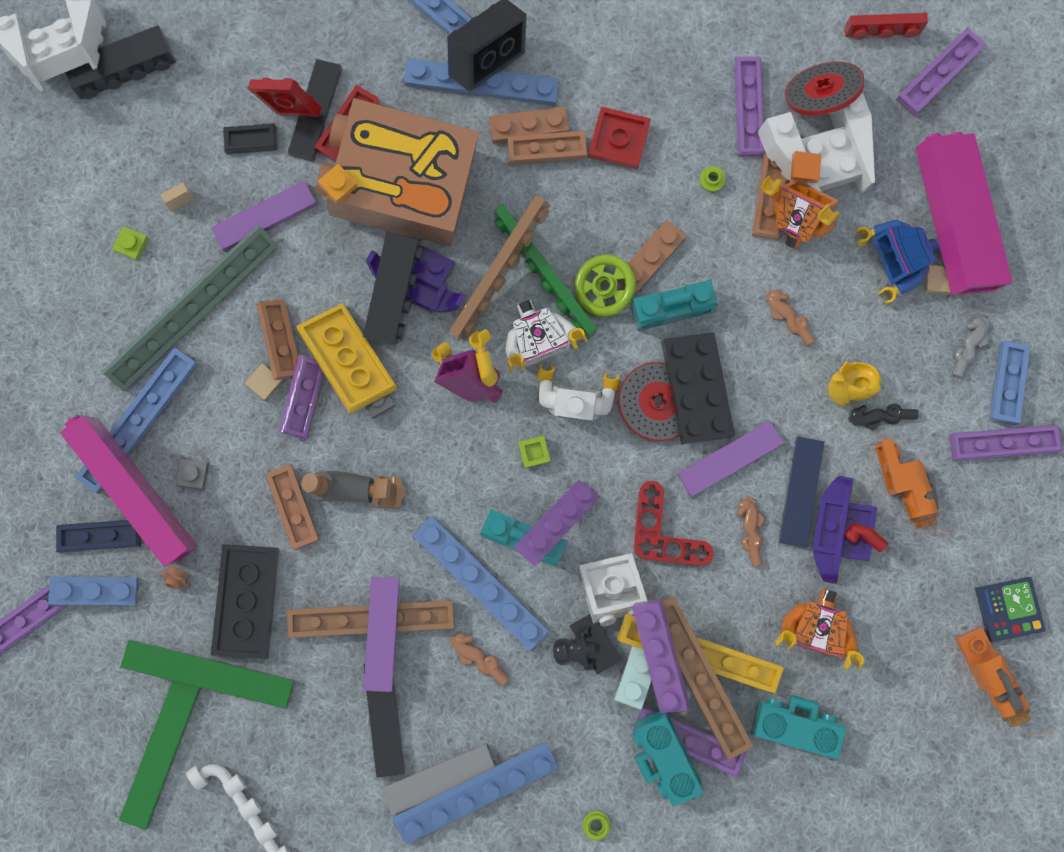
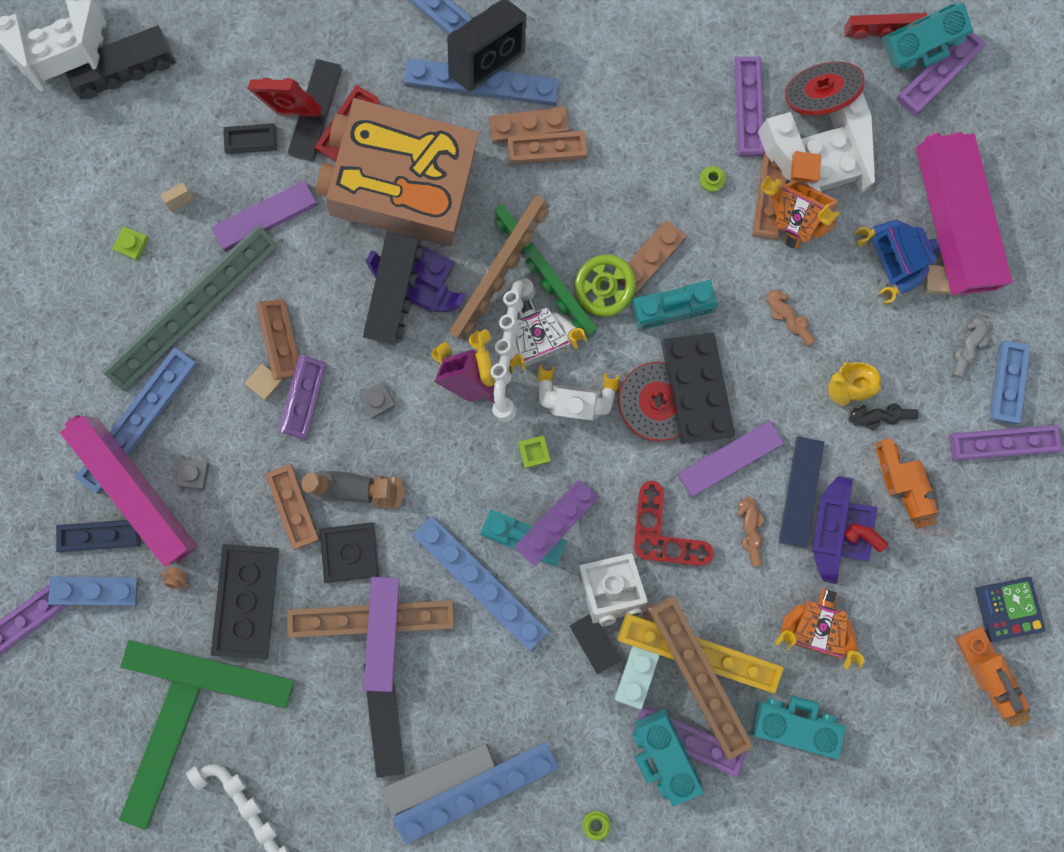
(337, 183): light orange plate -> none
(346, 358): yellow tile -> none
(349, 552): none -> black tile
(470, 653): nougat animal -> none
(521, 291): none -> white bar
(577, 650): black piece -> none
(619, 138): red plate -> none
(661, 656): medium lavender plate -> none
(935, 30): none -> teal piece

